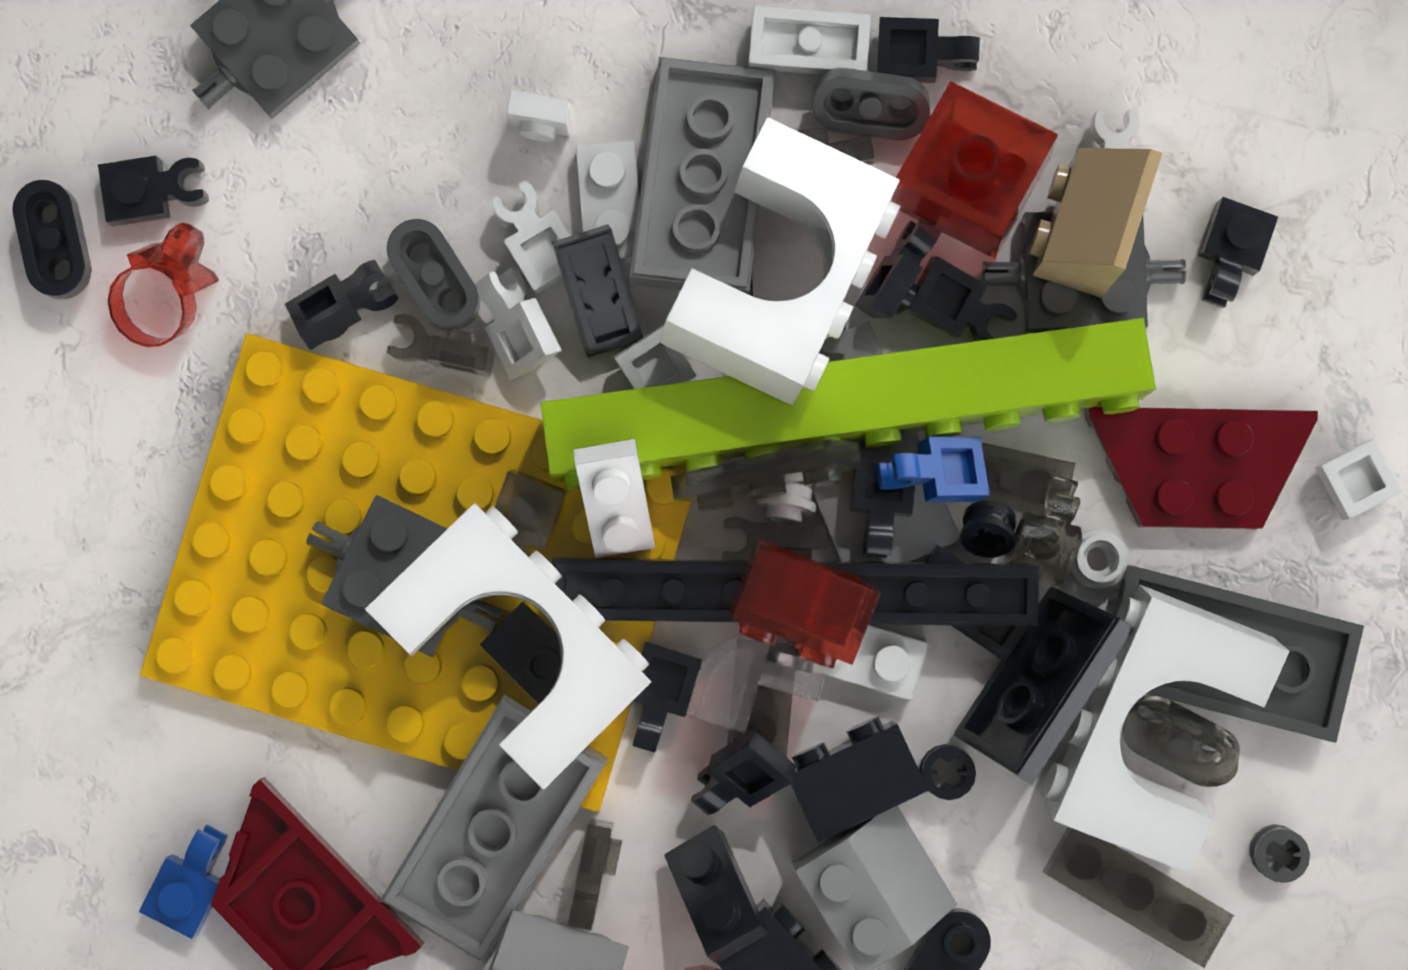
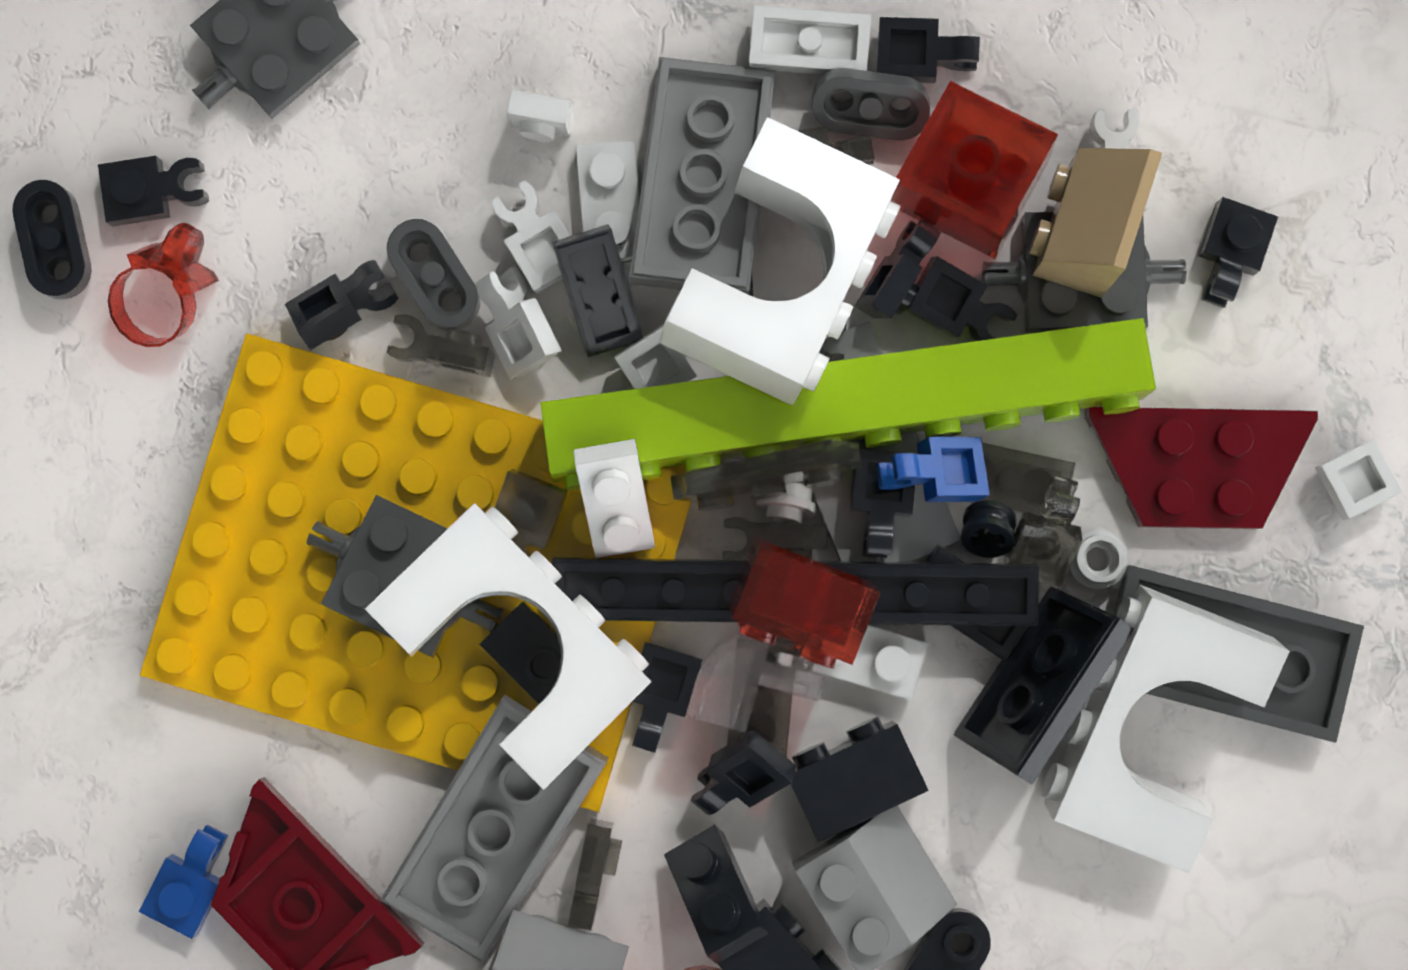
(948, 753): black bush -> none
(1139, 894): clear smoke plate -> none
(1179, 741): clear smoke plate -> none
(1277, 871): dark grey bush -> none

